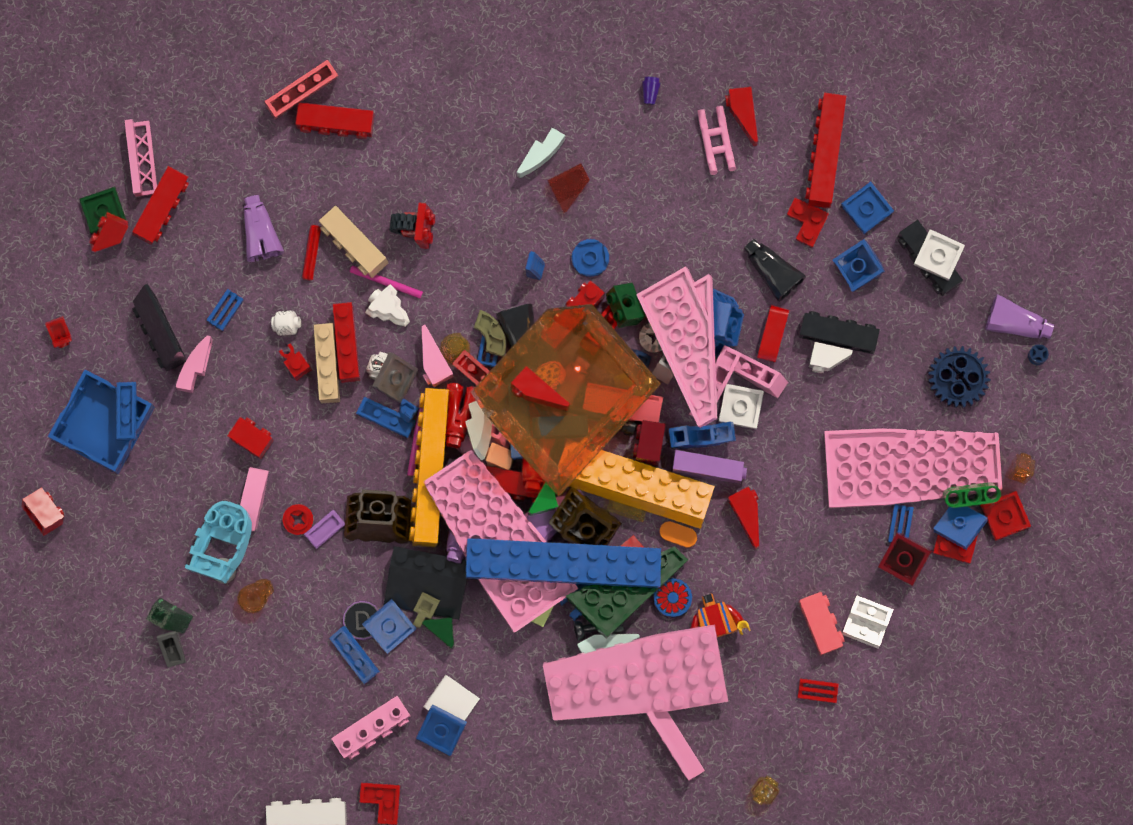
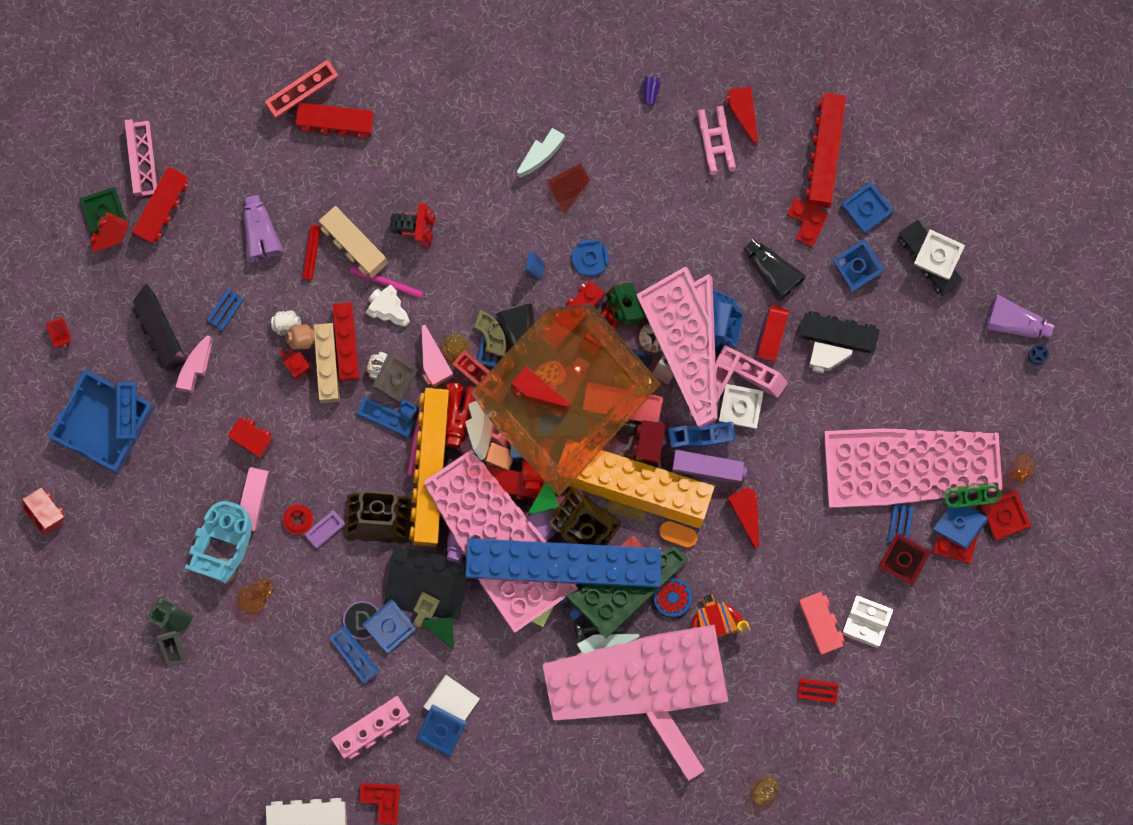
(300, 336): none -> nougat head
(972, 367): dark blue gear -> none

